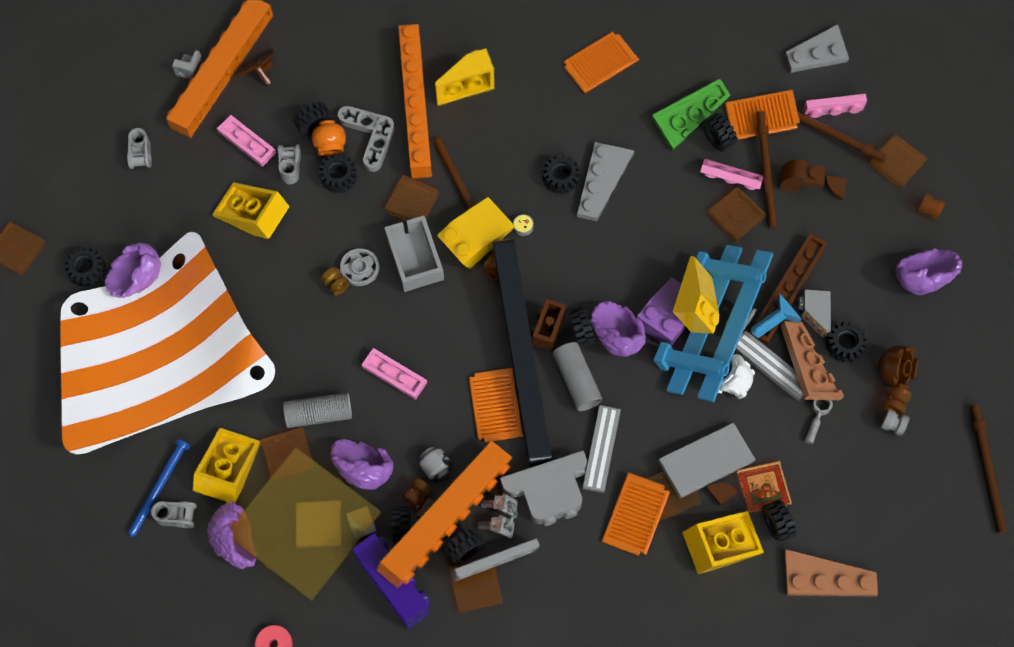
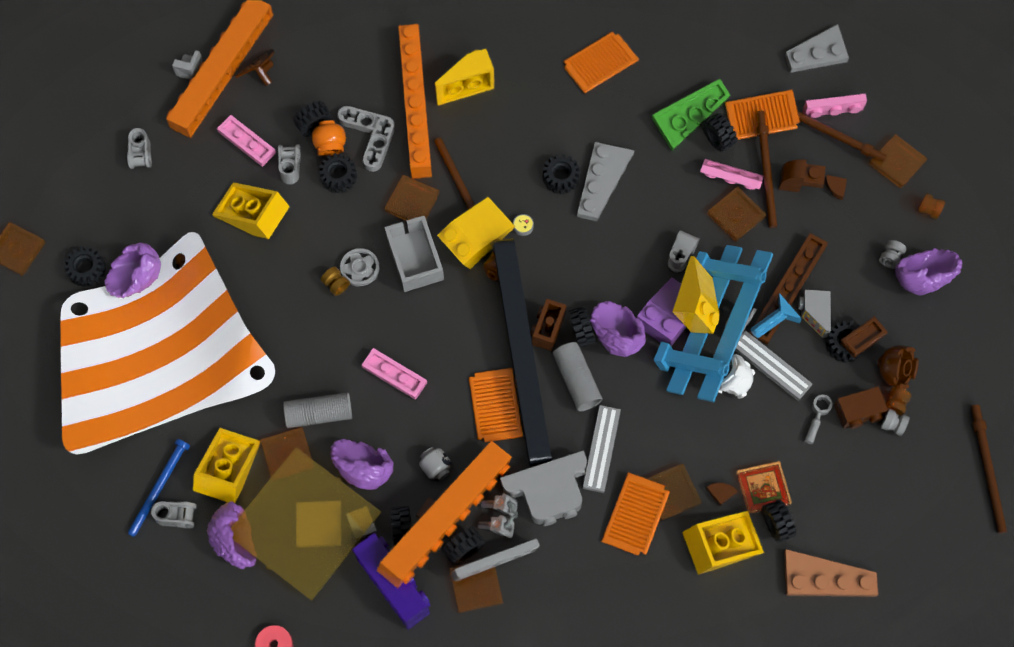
(417, 492): clear orange wheel -> none
(683, 248): none -> light grey piece
(706, 460): light grey tile -> none
(808, 365): nougat wing -> none
(860, 408): none -> reddish brown brick
(864, 337): none -> reddish brown tile
(893, 252): none -> light grey wheel

